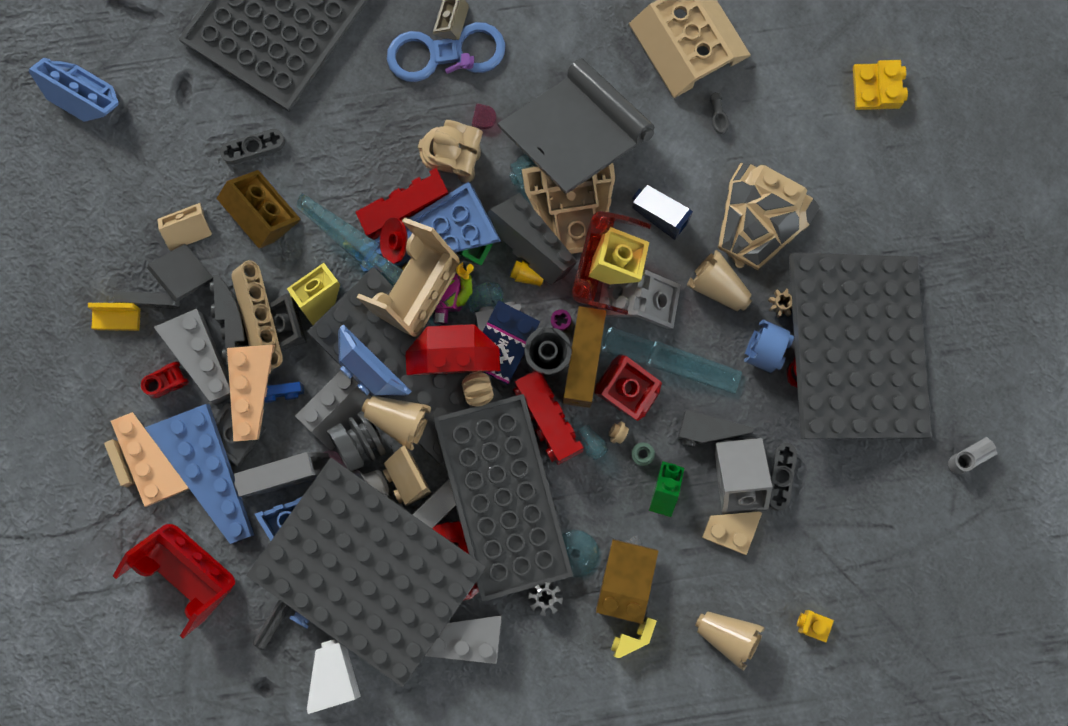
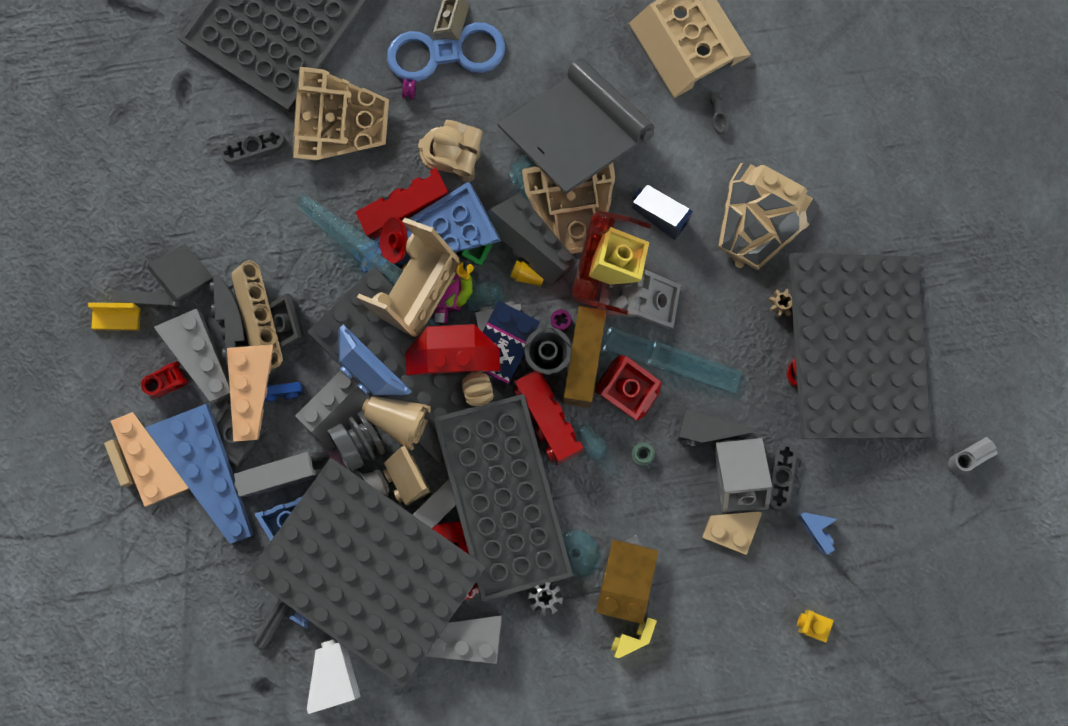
(74, 89): medium blue wedge -> none
(184, 227): tan panel -> none
(185, 567): red windscreen -> none
(257, 208): pearl gold slope -> none
(315, 292): light yellow slope -> none
(336, 116): none -> tan wedge
(409, 89): none -> magenta bush
(467, 62): medium lavender hand -> none
(483, 117): clear pink tile -> none
(618, 432): tan plate -> none
(666, 489): green slope -> none
(720, 283): tan cone -> none
(730, 636): tan cone -> none
(768, 347): medium blue brick -> none
(813, 525): none -> medium blue slope
(879, 85): yellow plate -> none

